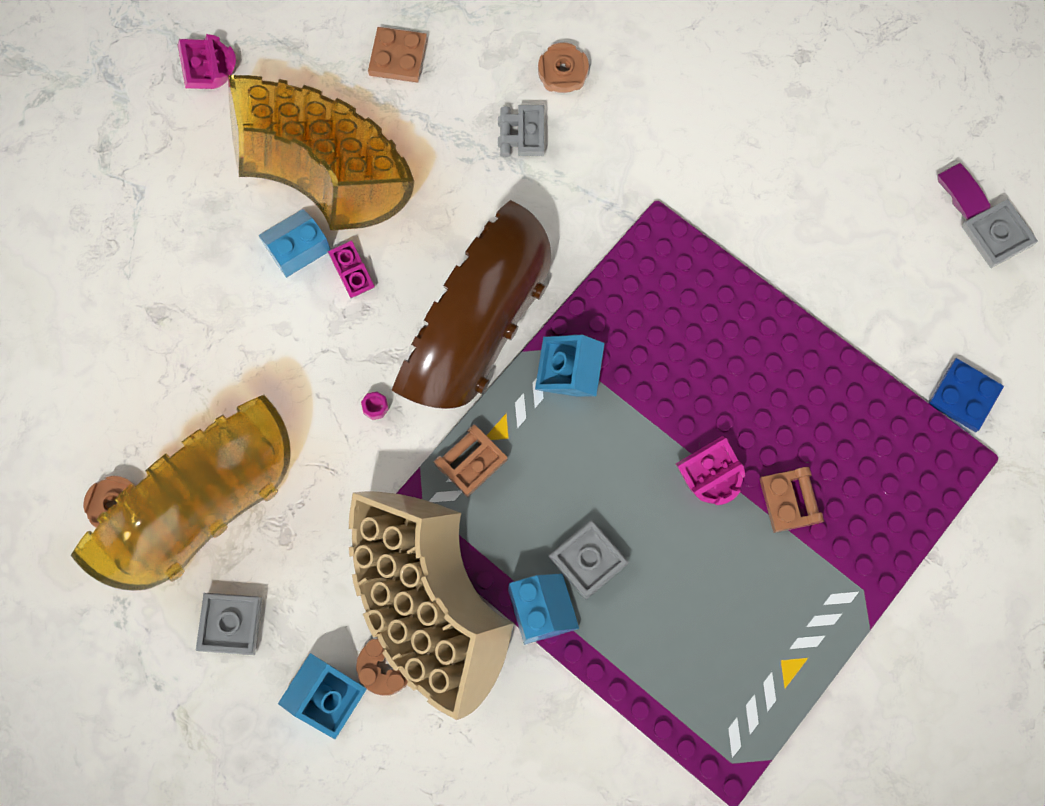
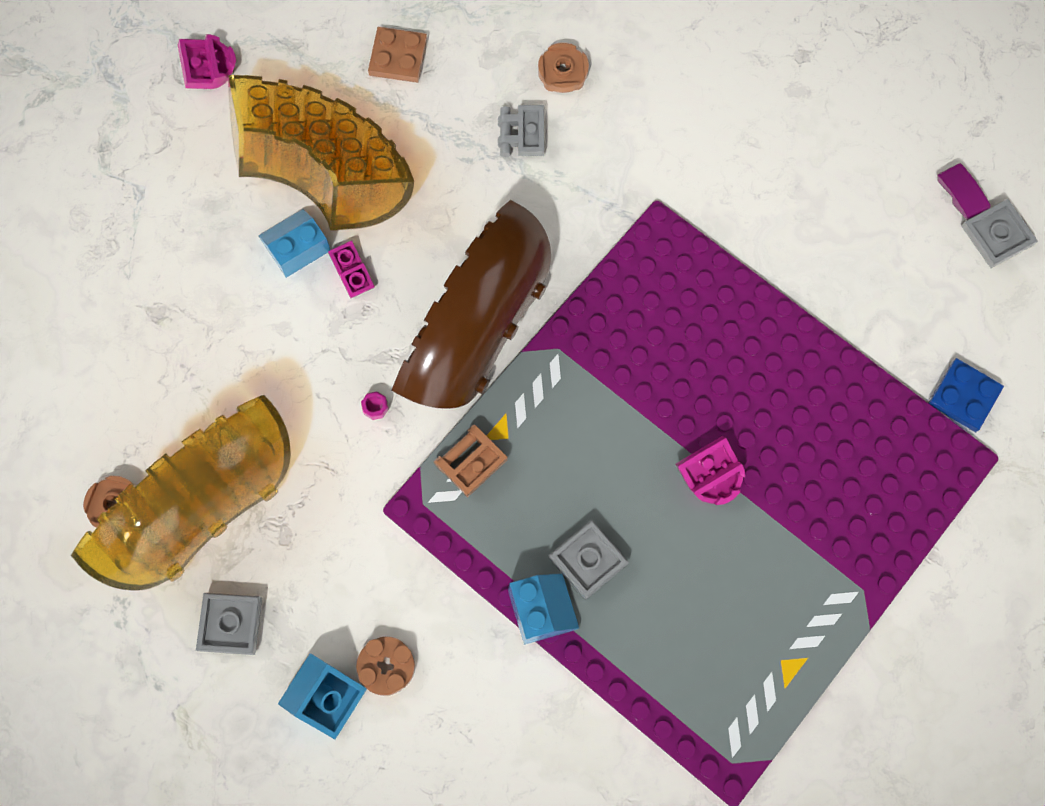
(423, 600): tan brick -> none
(570, 365): dark azure slope -> none
(782, 501): nougat plate -> none

